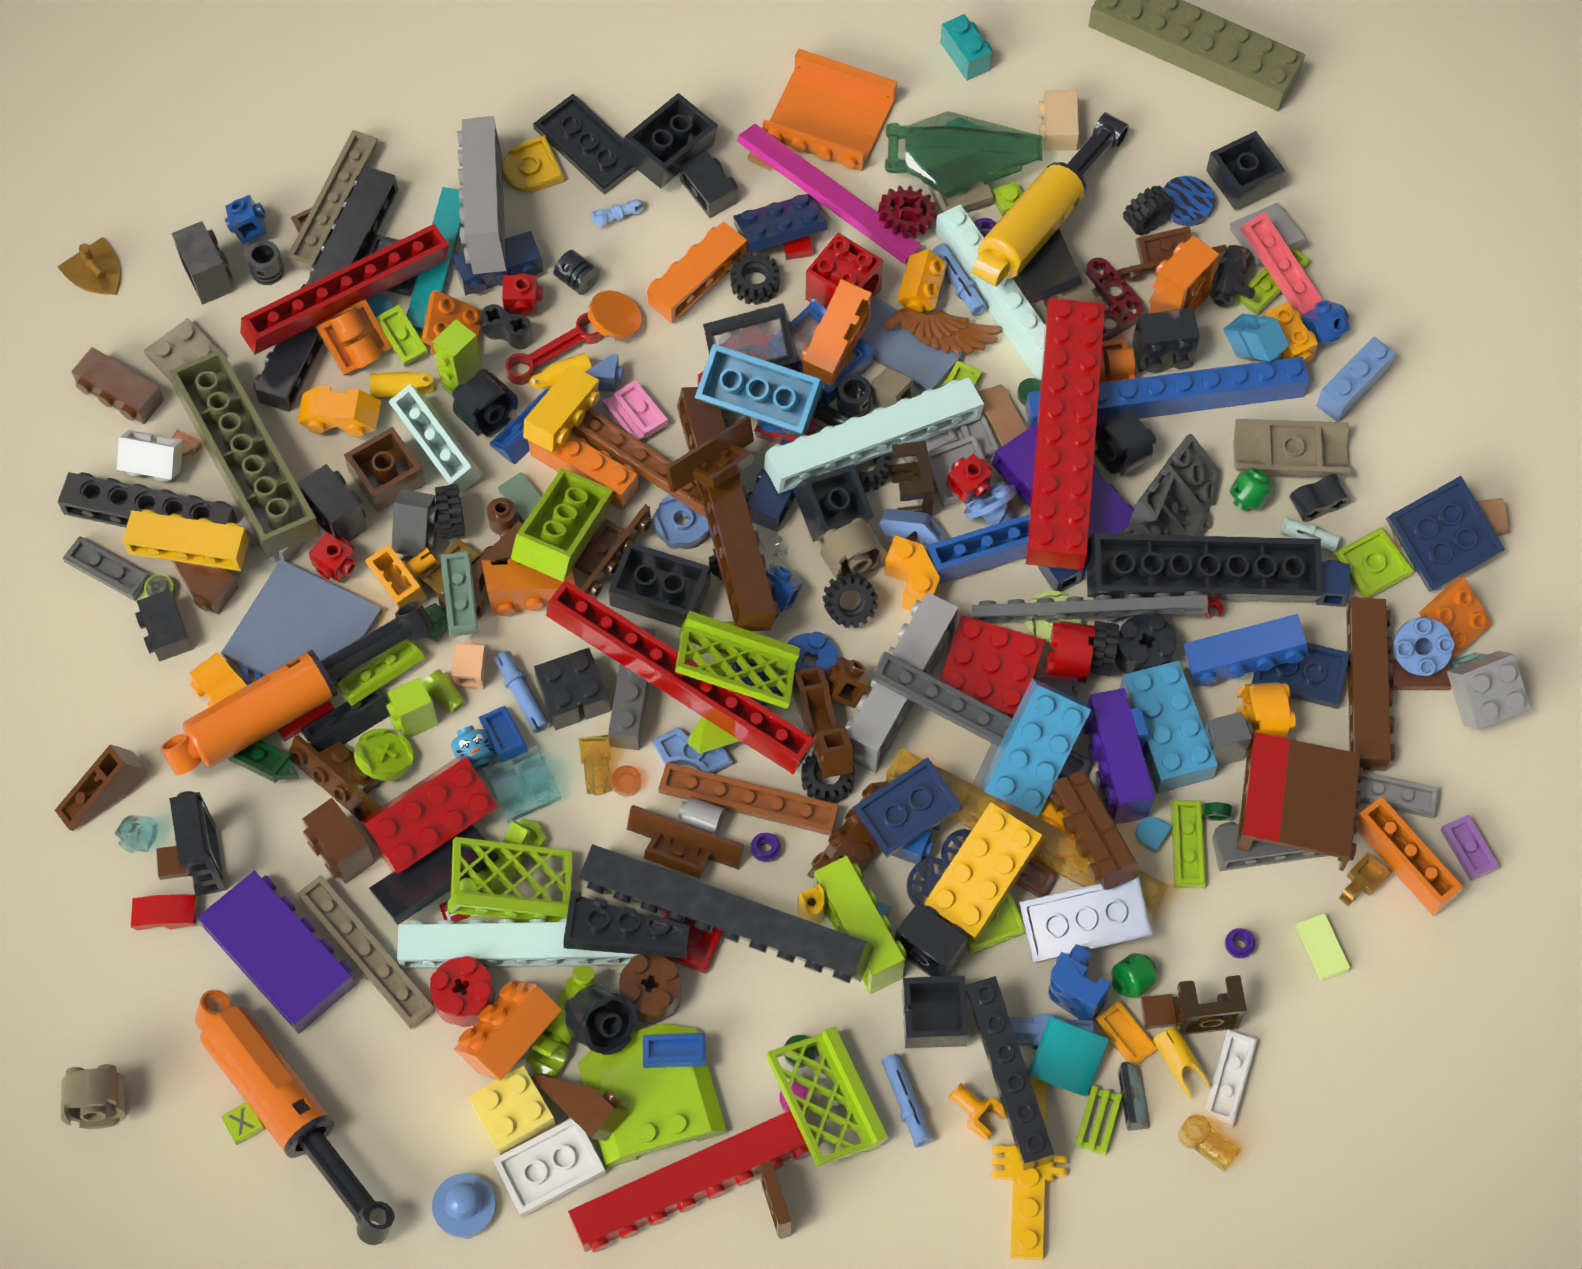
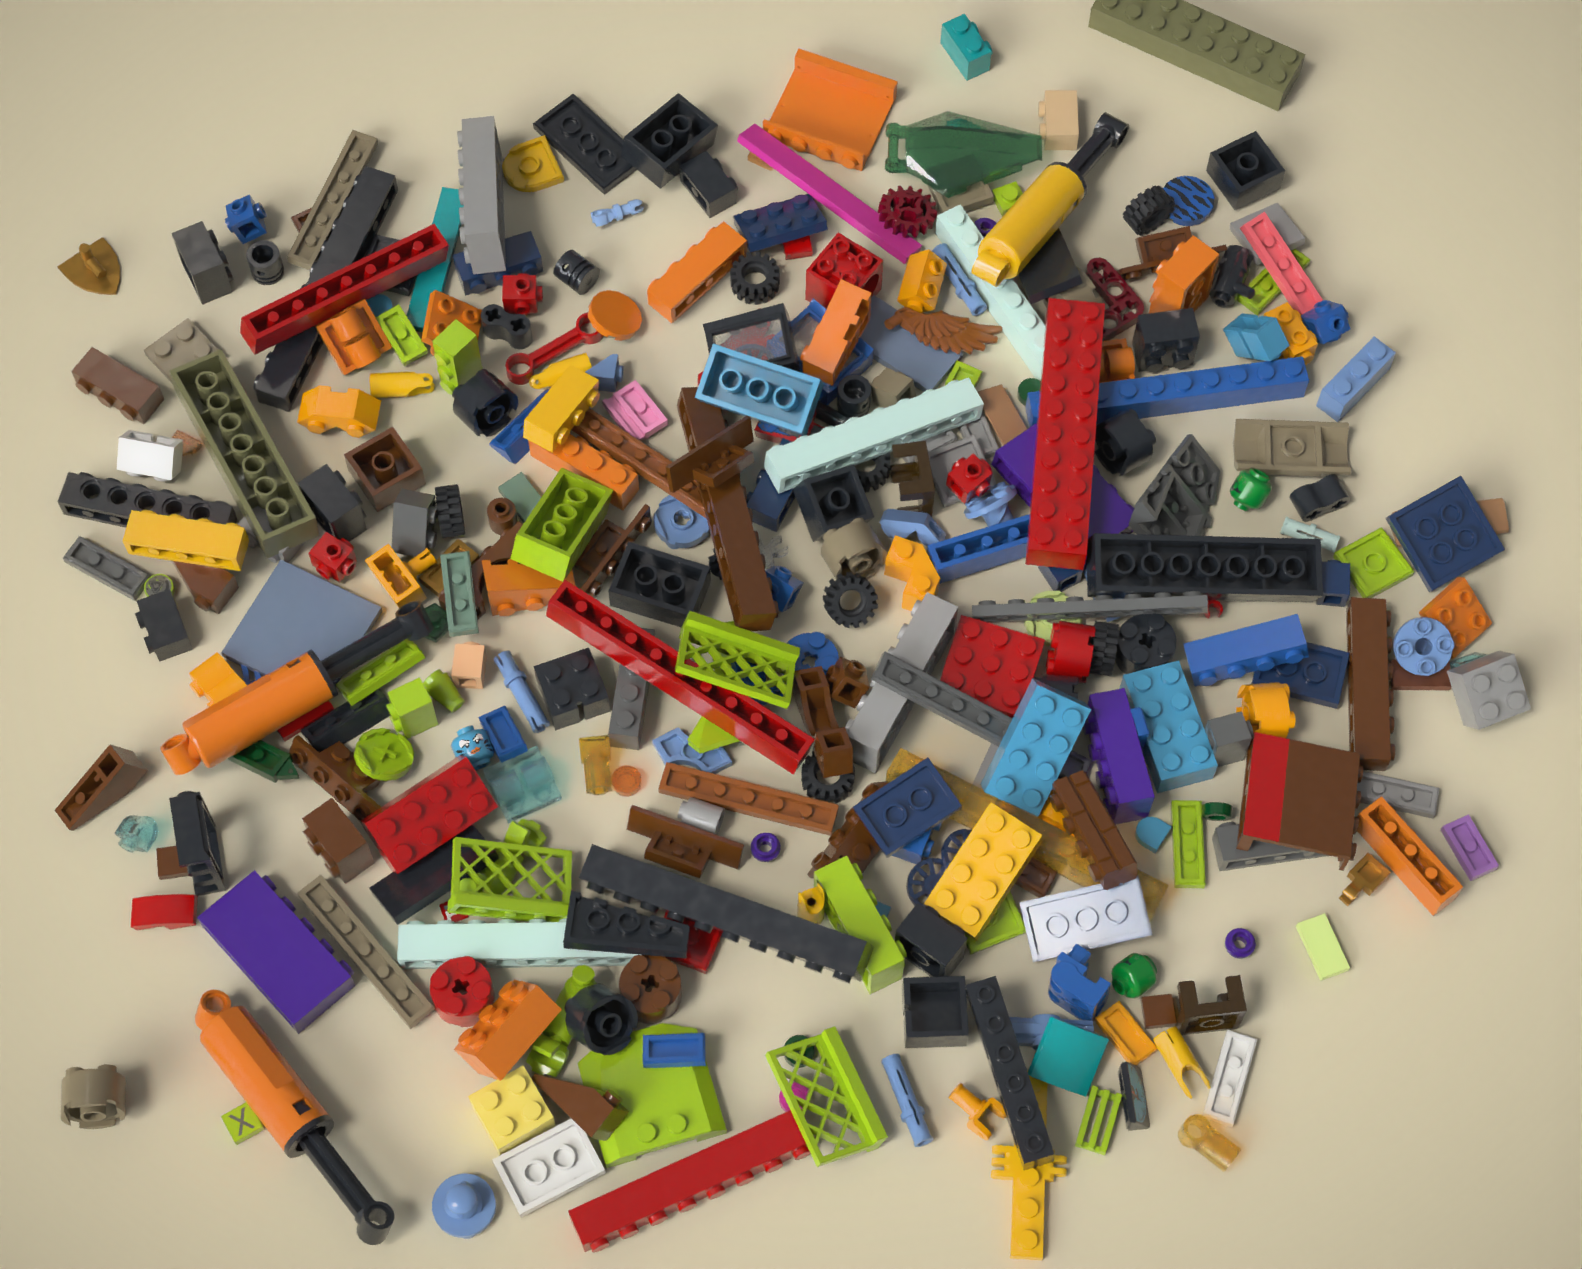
(436, 438): light aqua brick -> none
(775, 1200): reddish brown tile -> none

